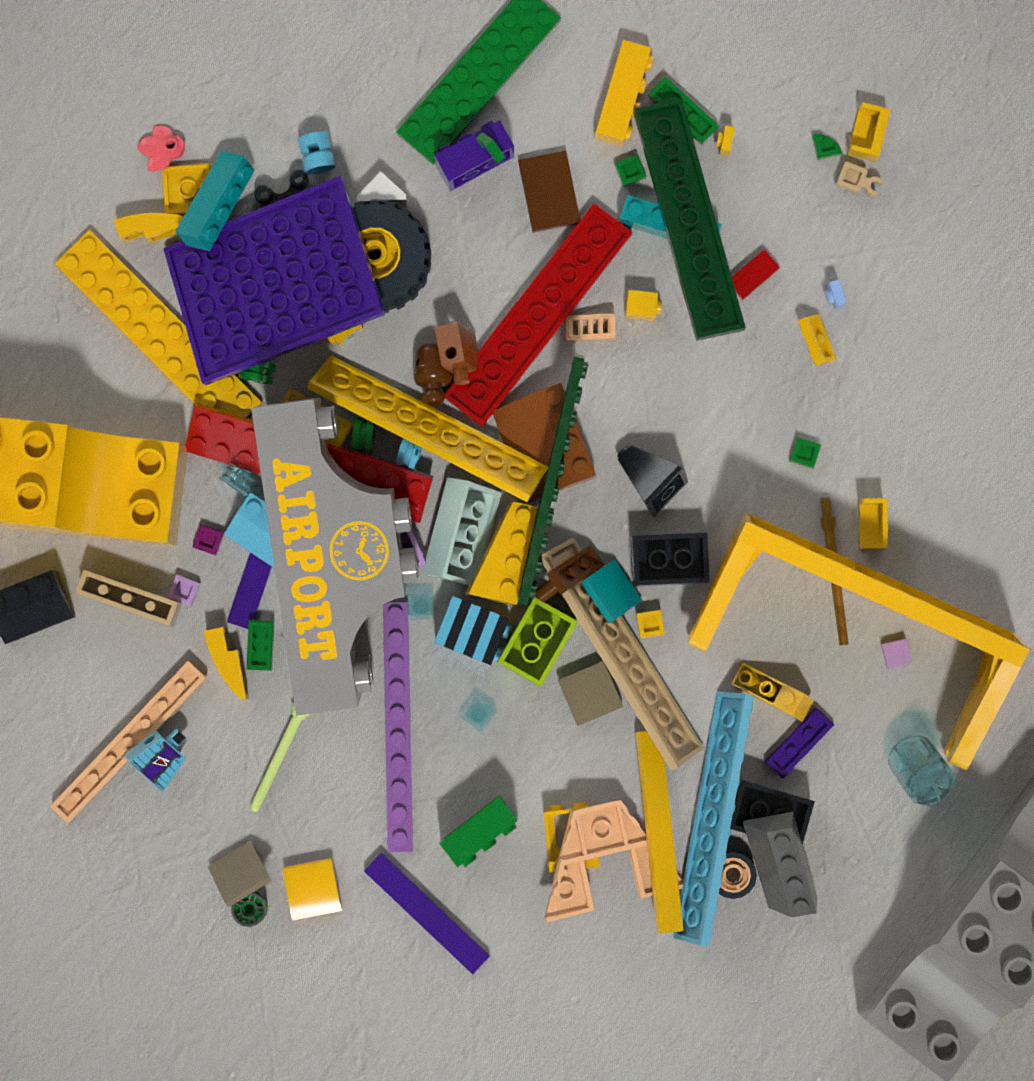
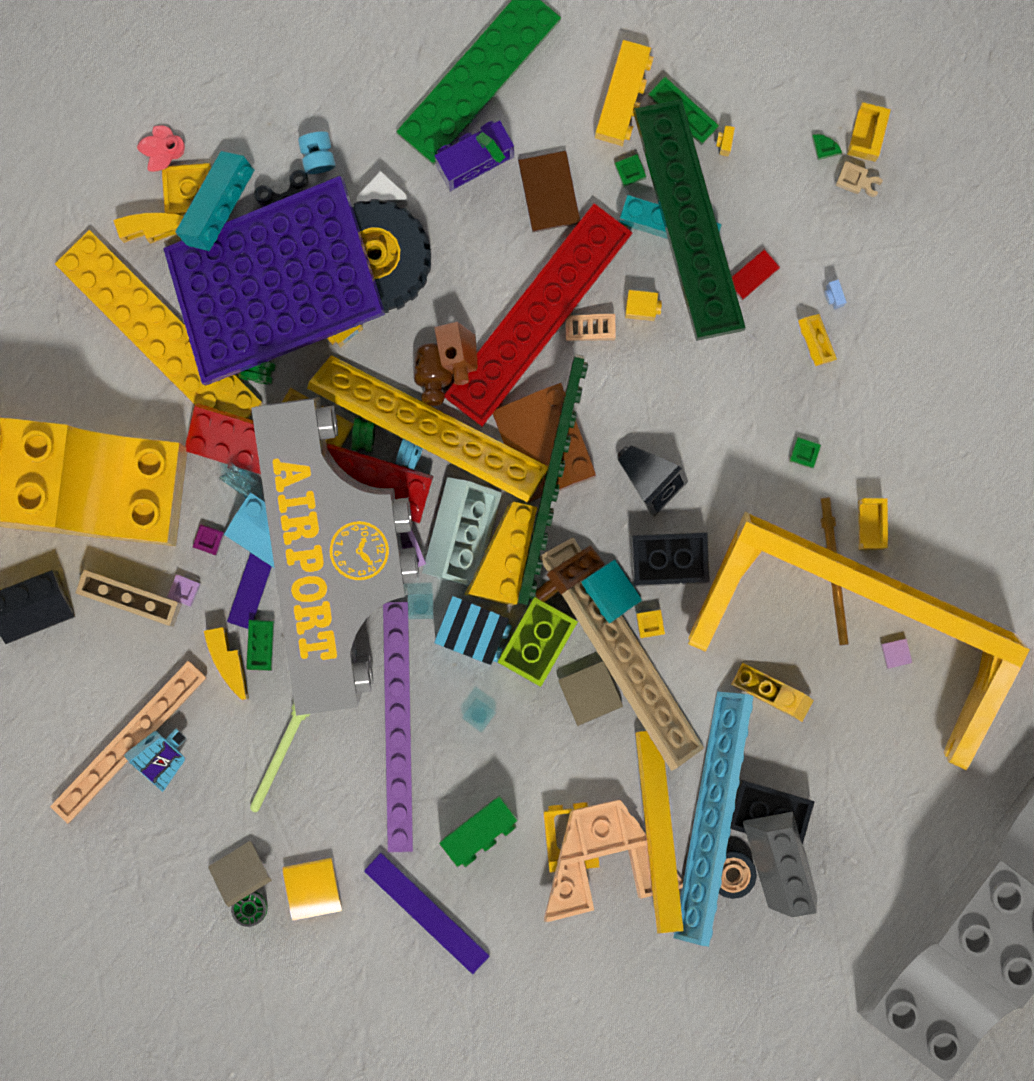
(799, 742): dark purple tile -> none
(921, 770): clear light blue cylinder -> none

